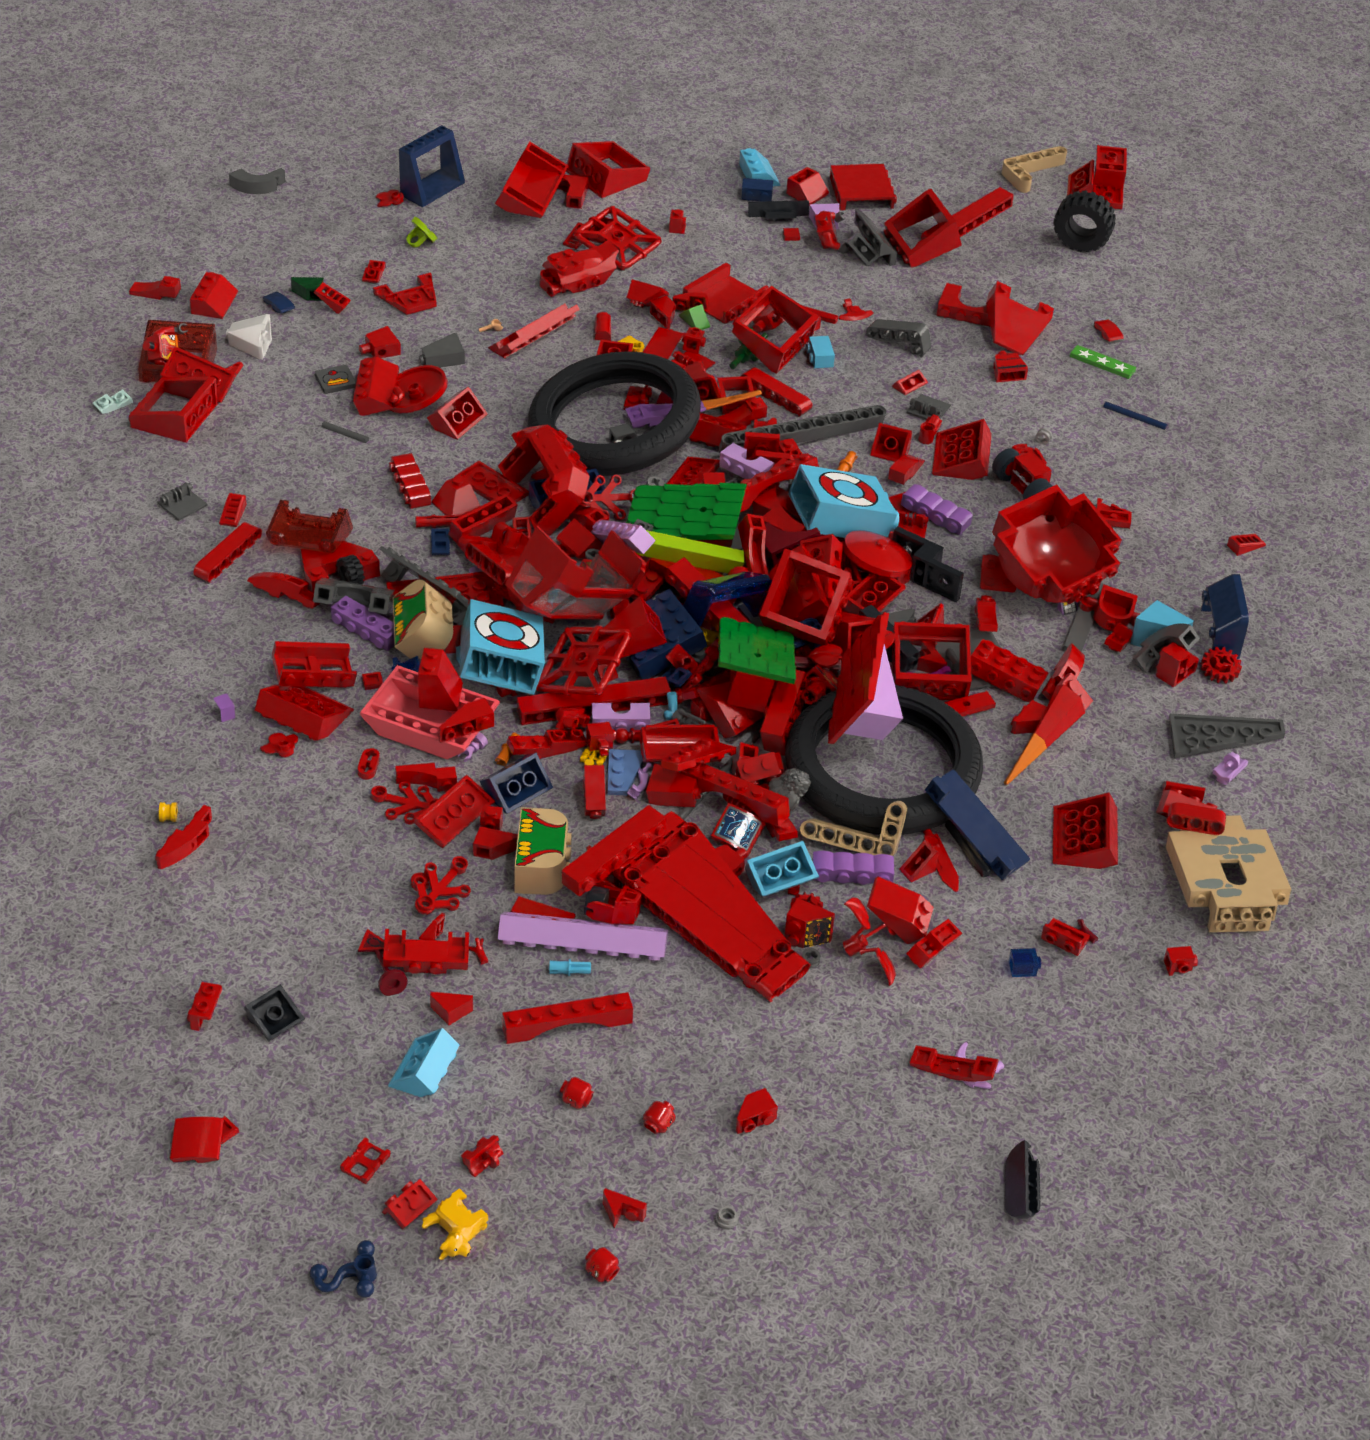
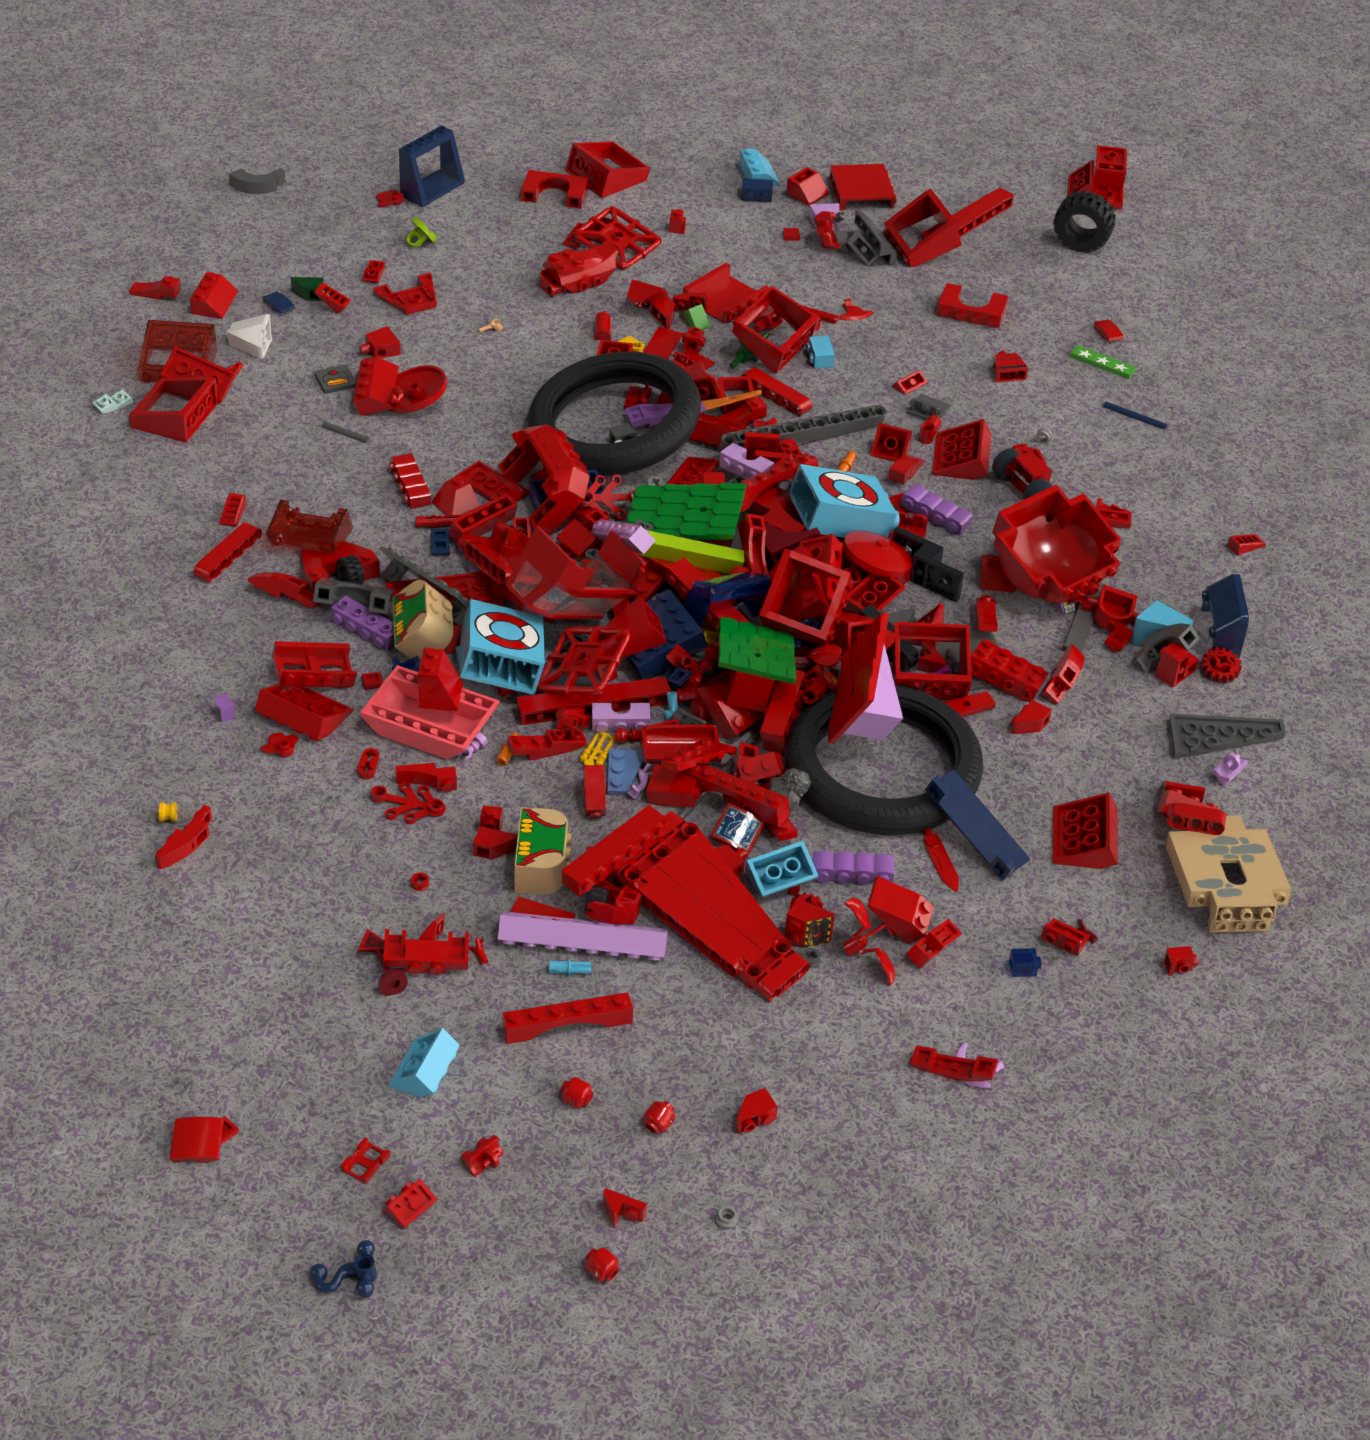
(162, 343): red torso -> none
(181, 501): dark grey hinge -> none
(204, 1004): red bracket -> none
(273, 1013): black slope -> none
(440, 888): red plant -> none
(443, 352): dark grey slope -> none
(451, 1006): red slope -> none
(453, 811): red tile -> none
(458, 414): red slope -> none
(458, 1222): yellow animal -> none
(469, 719): red slope -> none
(517, 783): dark blue slope -> none
(532, 182): red slope -> none
(534, 330): slope -> none
(600, 737): red brick -> none
(778, 209): black bracket -> none
(858, 836): tan beam -> none
(902, 331): dark grey beam -> none
(921, 862): red slope -> none
(974, 857): black axle -> none
(1012, 323): red wedge -> none
(1017, 168): tan beam -> none
(1022, 1182): black brick -> none
(1063, 710): red plate -> none

